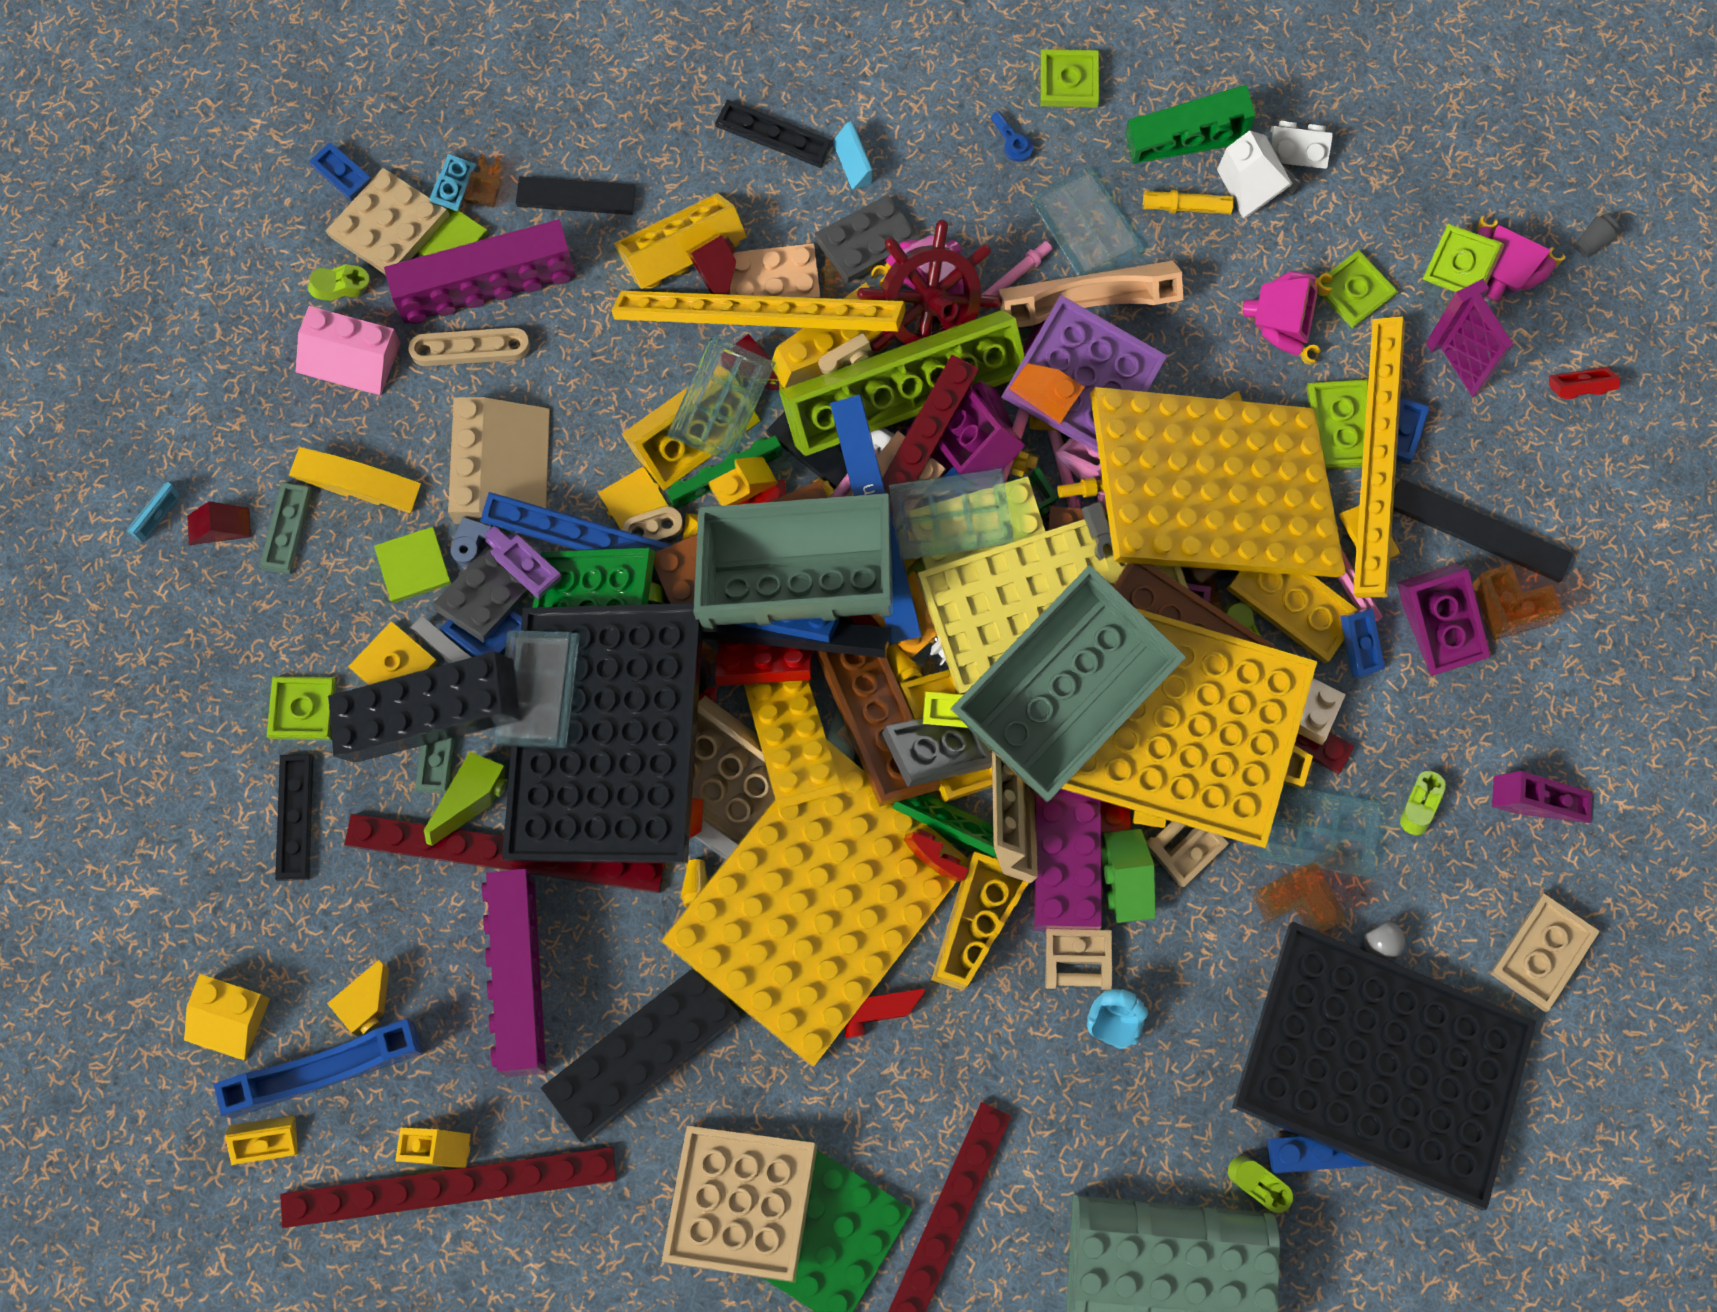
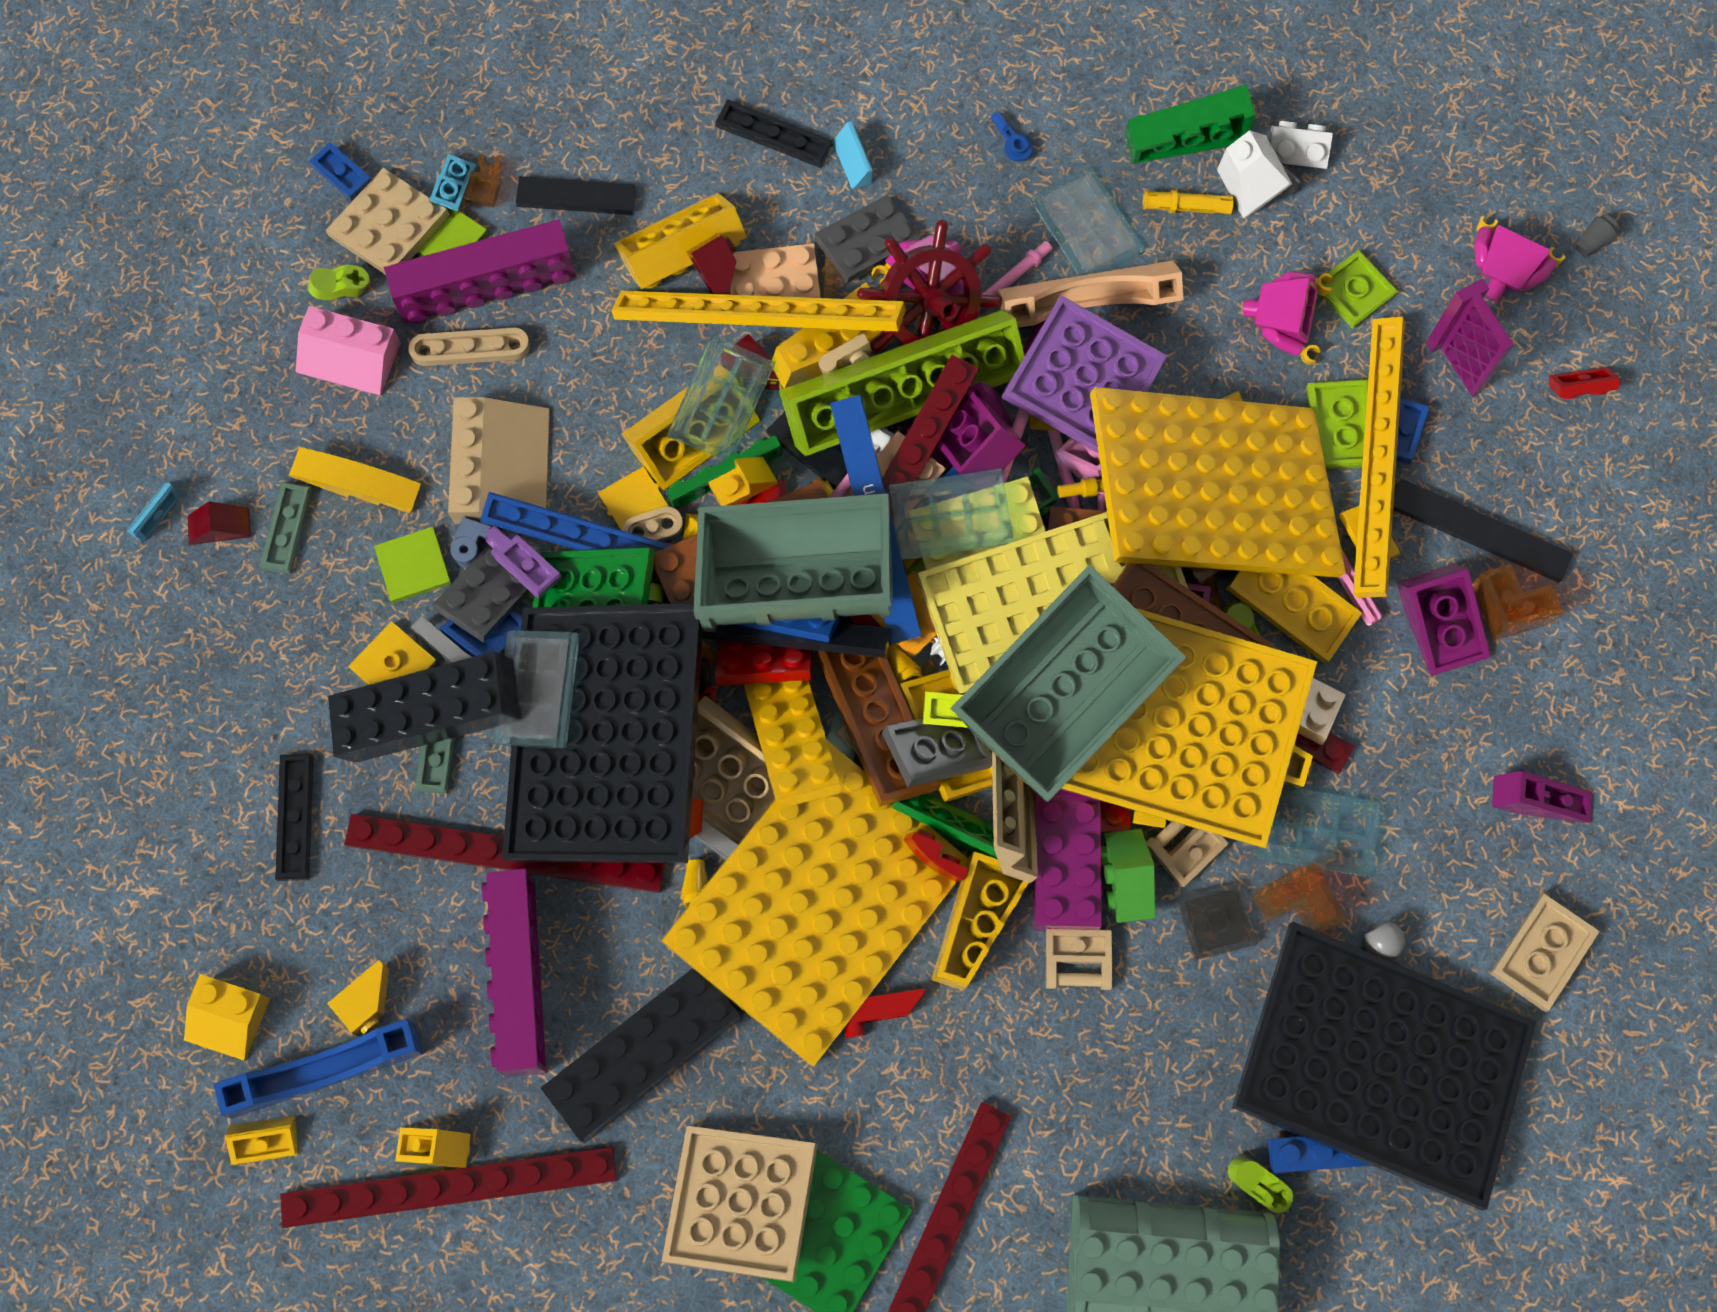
(300, 708): lime tile -> none
(467, 796): lime slope -> none
(1023, 462): yellow plate -> none
(1047, 390): orange slope -> none
(1069, 78): lime plate -> none
(1098, 527): dark grey bar -> none
(1117, 1018): medium azure hair -> none
(1217, 921): none -> clear smoke plate
(1362, 642): blue plate -> none
(1427, 789): lime piece -> none
(1462, 259): lime tile -> none

